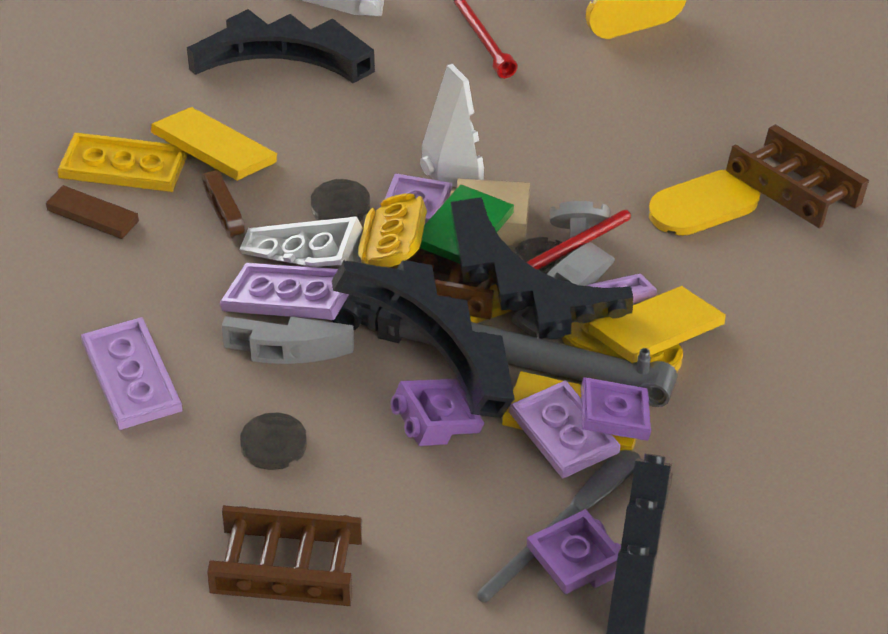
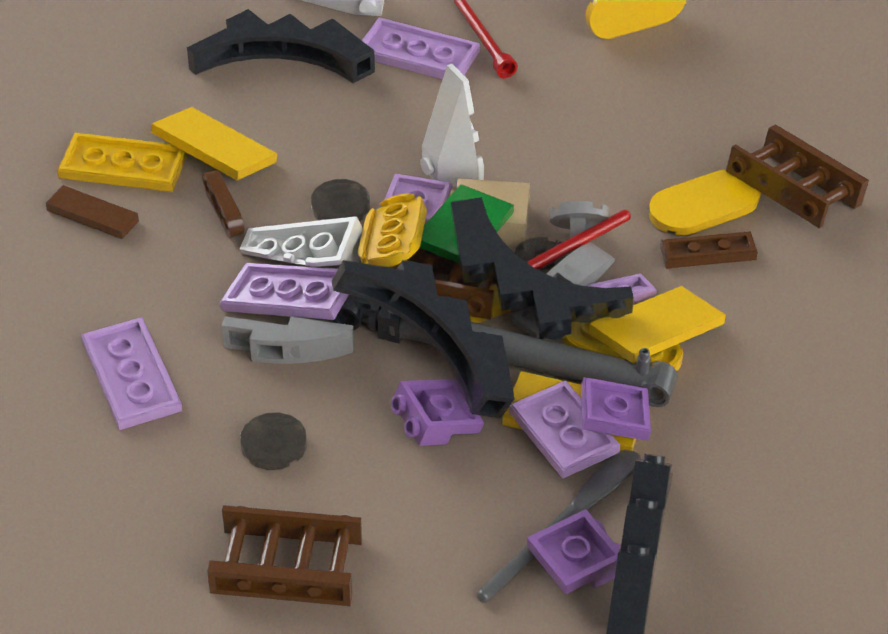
(419, 48): none -> lavender tile
(708, 249): none -> reddish brown tile

